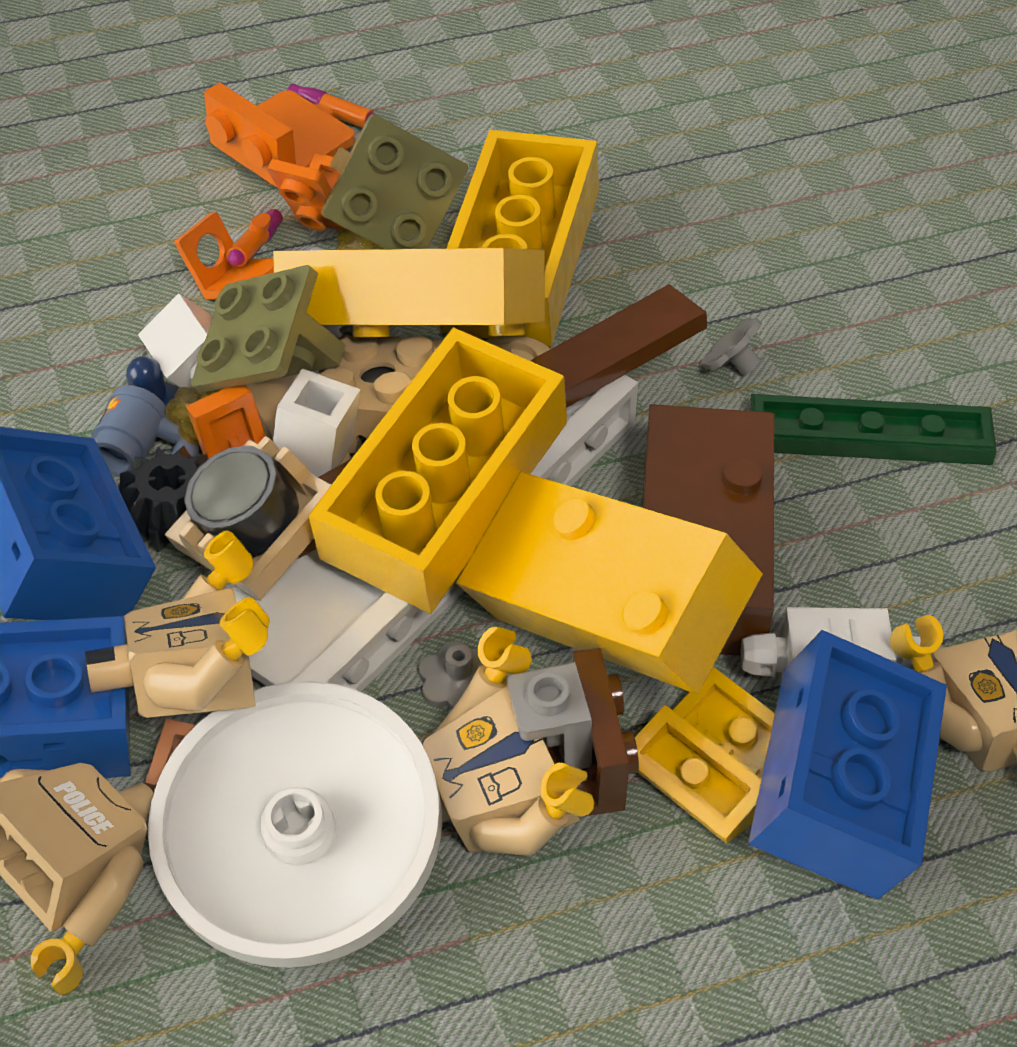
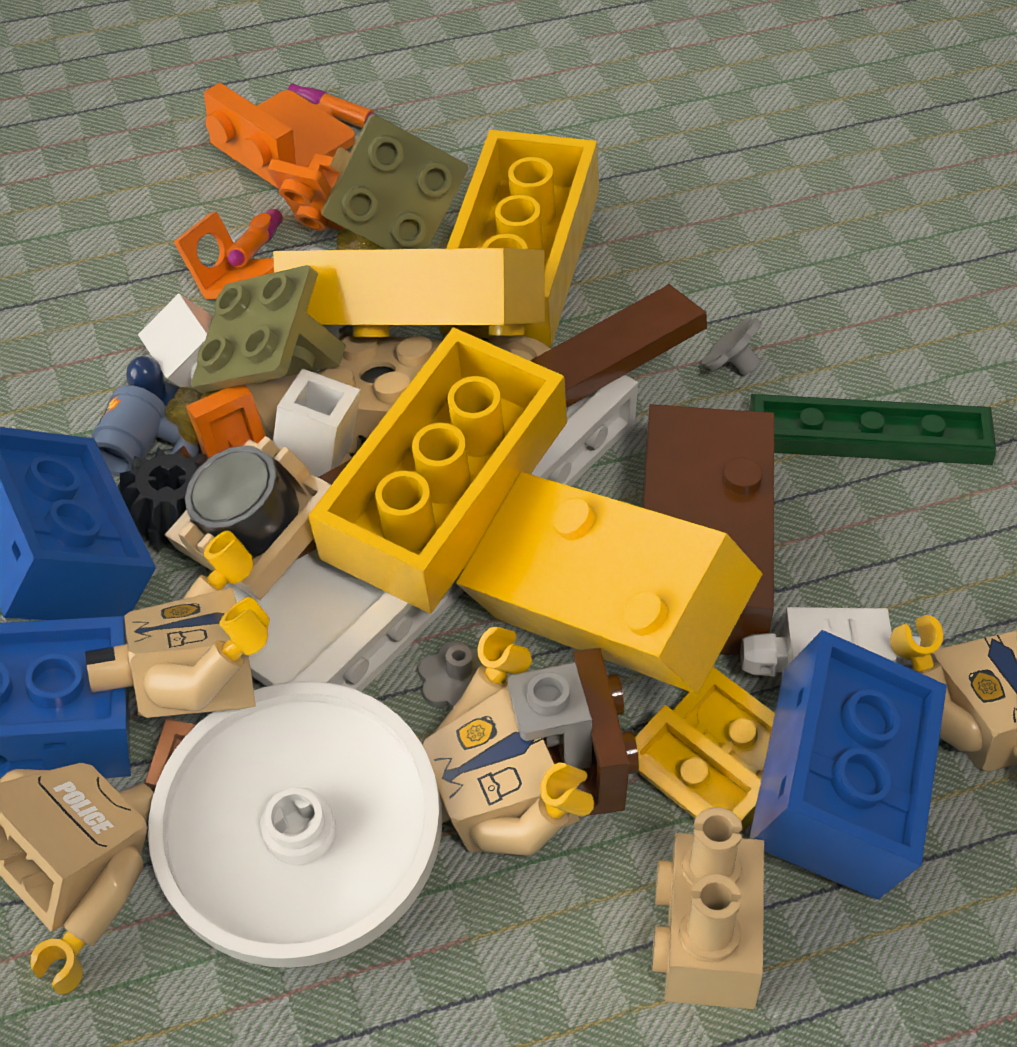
(714, 915): none -> tan brick

